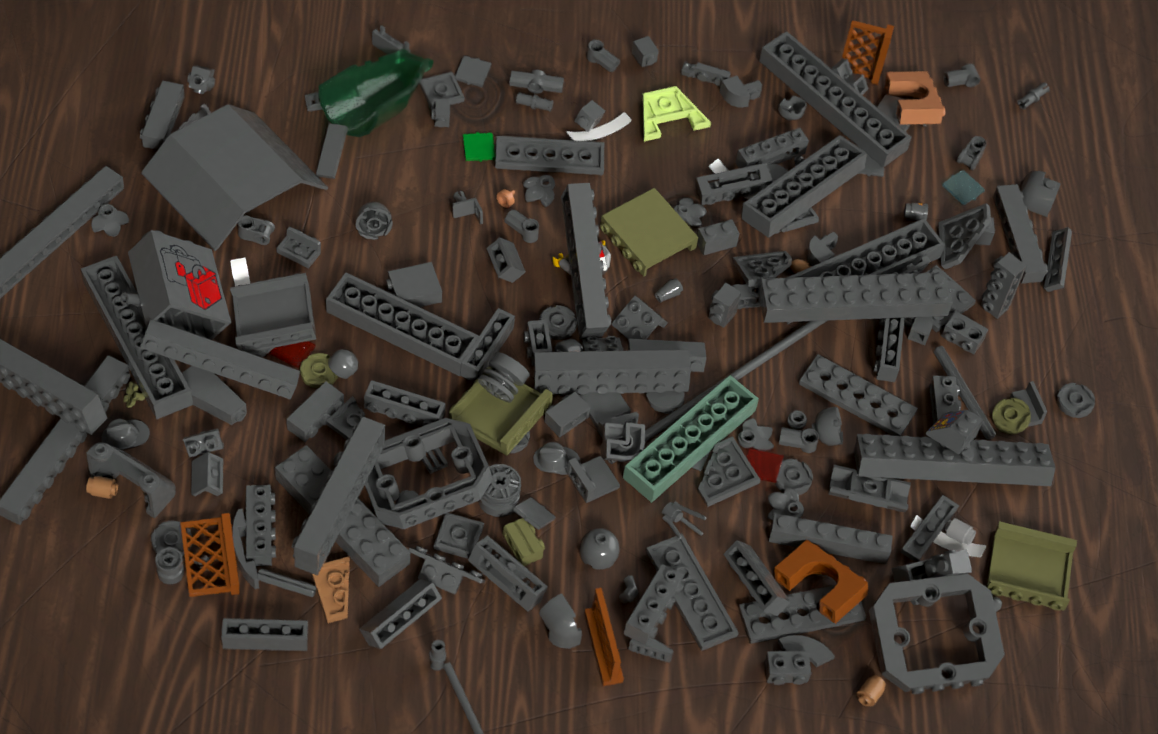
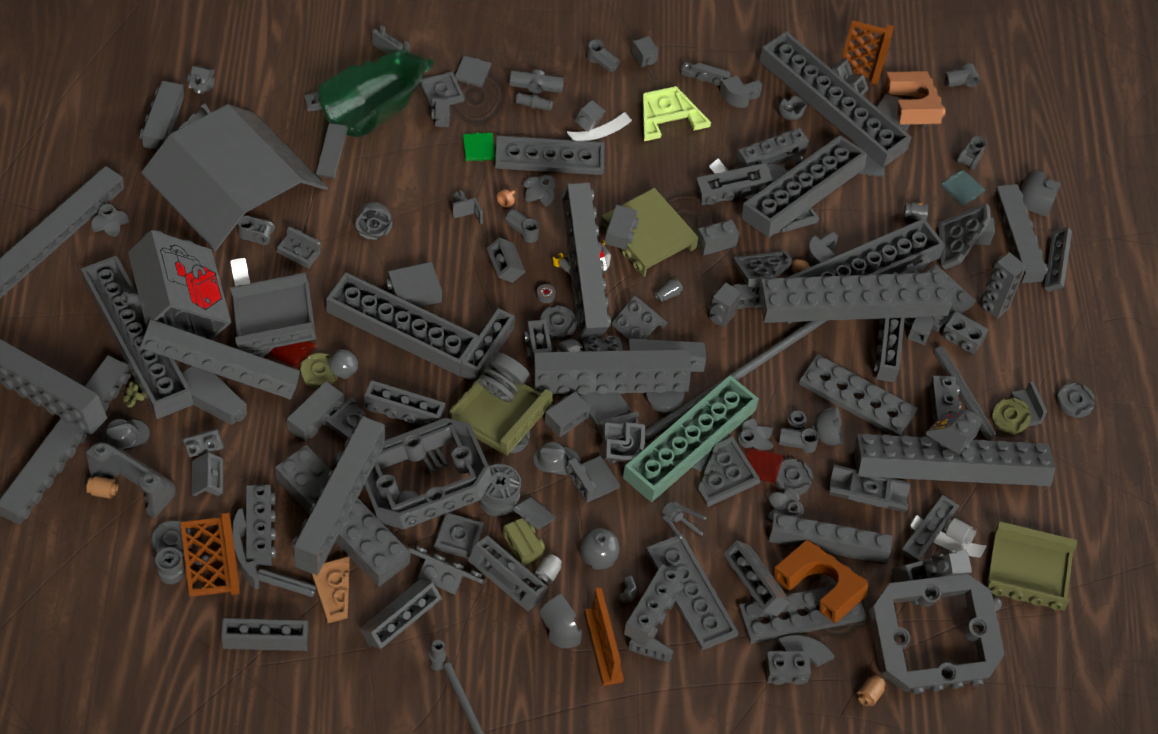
(546, 293): none -> dark grey tile
(548, 569): none -> light grey brick
(621, 227): none -> dark grey brick
(690, 212): dark grey plate -> none
(1033, 95): dark grey pin -> none

